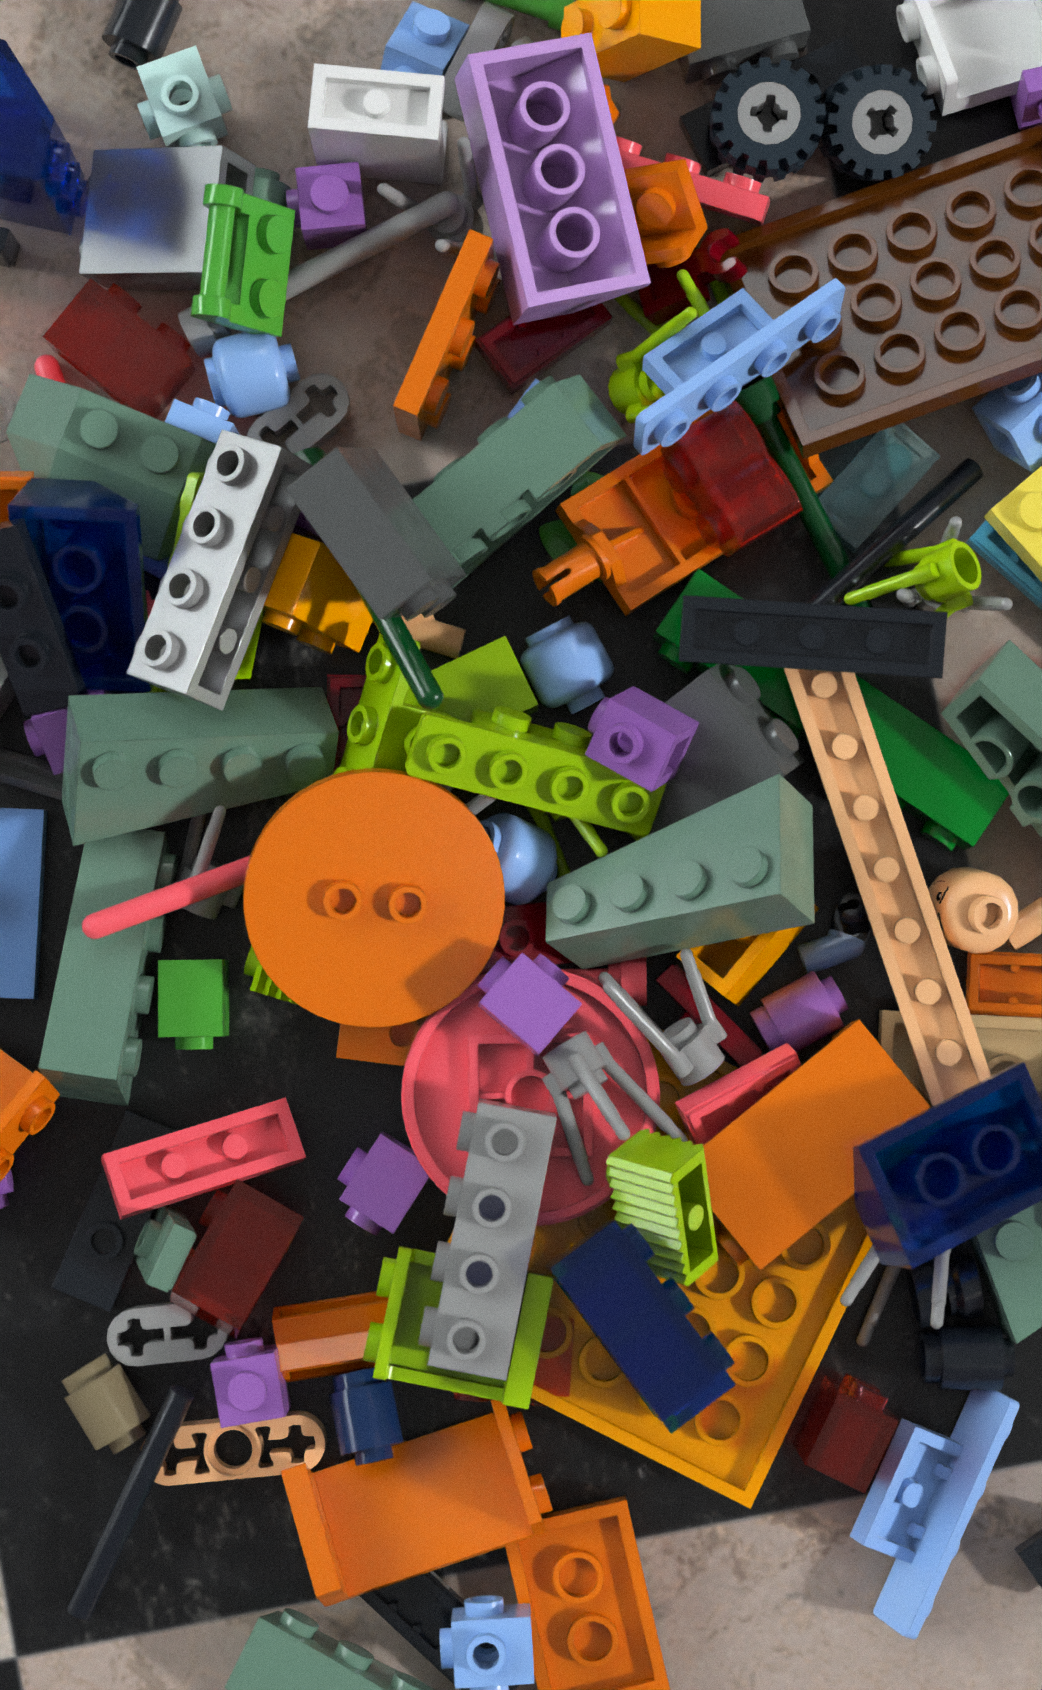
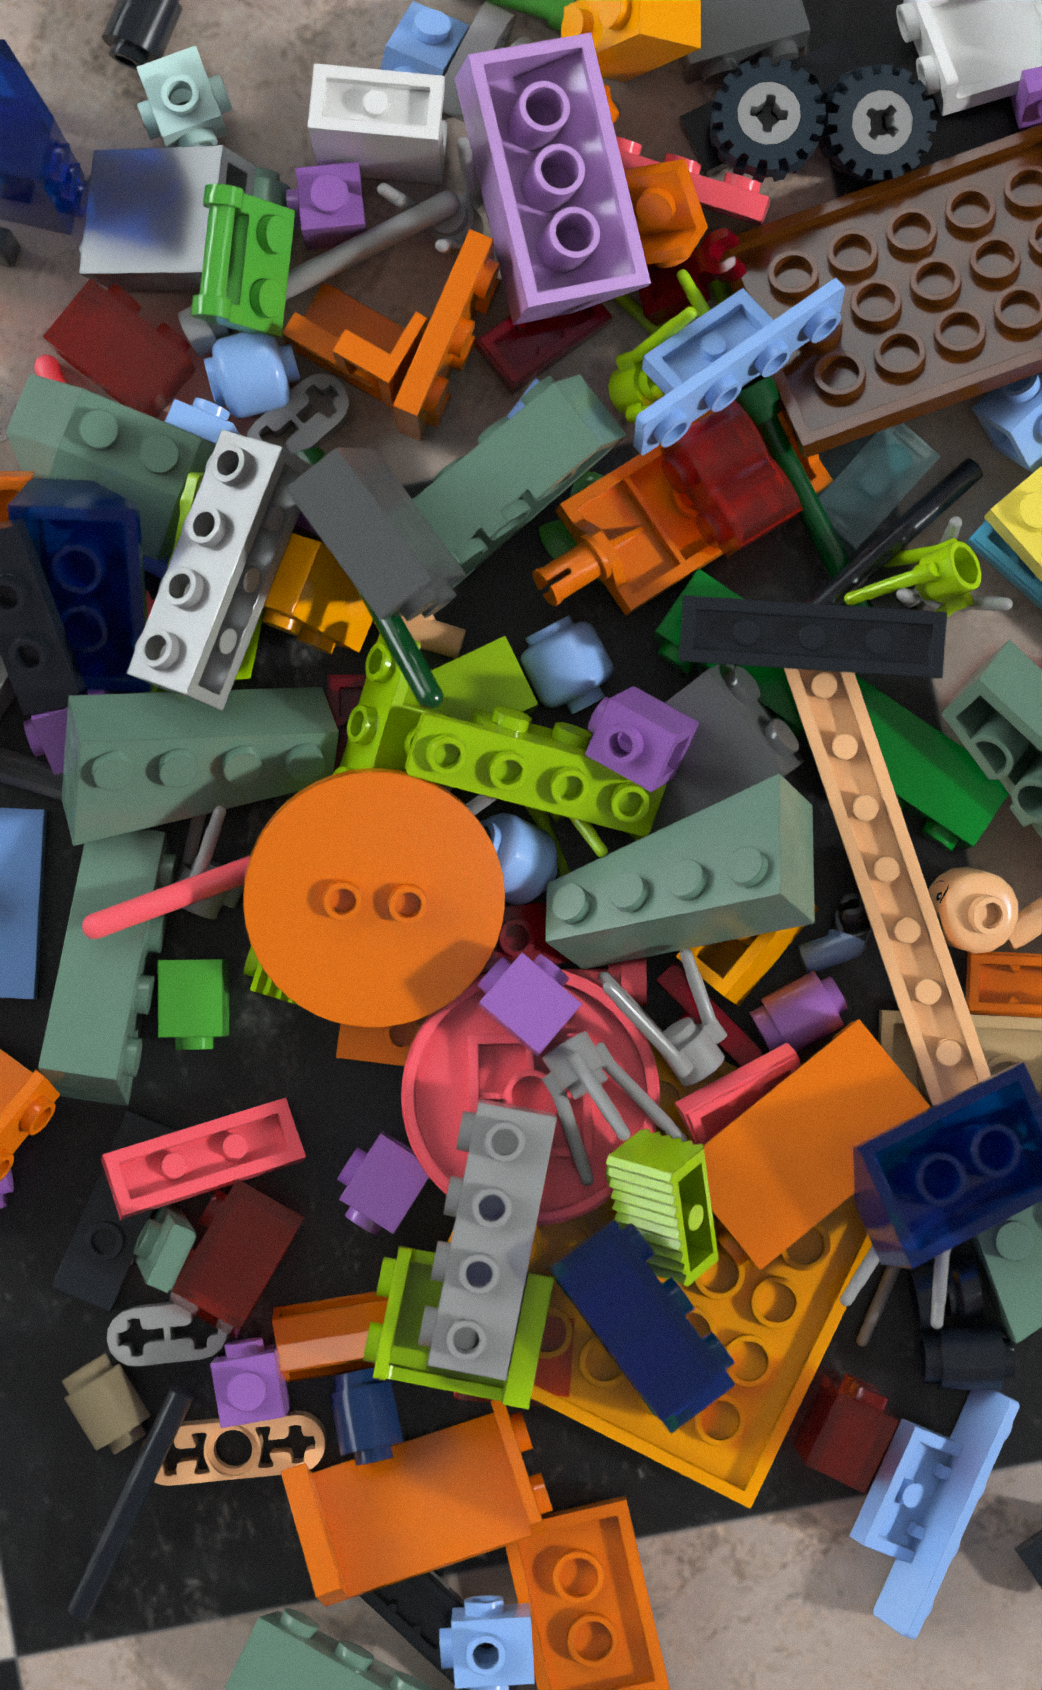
(356, 342): none -> orange panel

